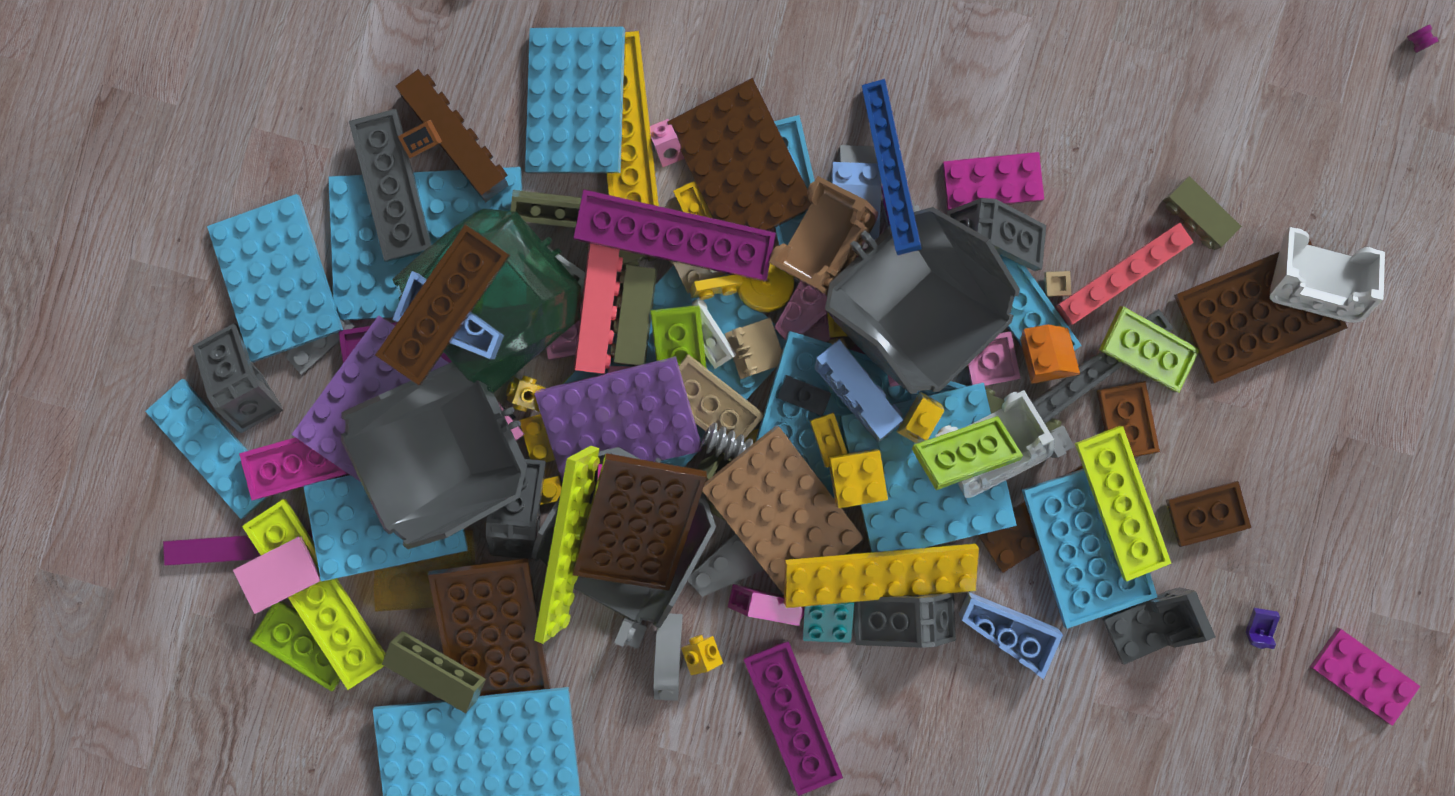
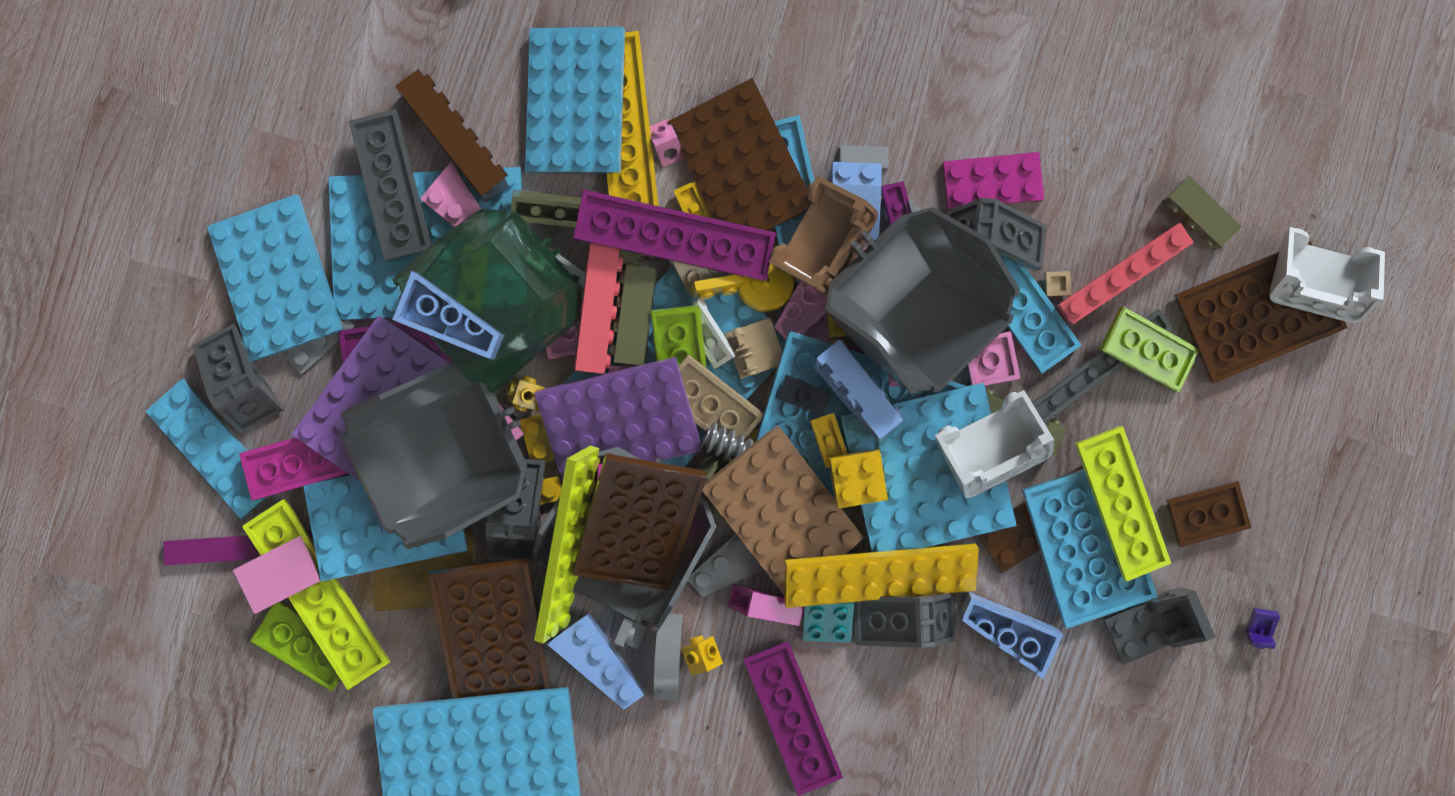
(420, 139): slope -> none
(433, 671): olive brick -> none
(442, 305): reddish brown plate -> none
(450, 197): none -> bright pink wing
(596, 658): none -> light blue wedge
(891, 167): blue plate -> none
(921, 418): yellow torso -> none
(967, 452): lime tile -> none
(1049, 353): orange slope -> none
(1061, 441): light grey bracket -> none
(1130, 408): dark orange tile -> none
(1365, 676): dark pink plate -> none
(1422, 38): magenta wheel -> none

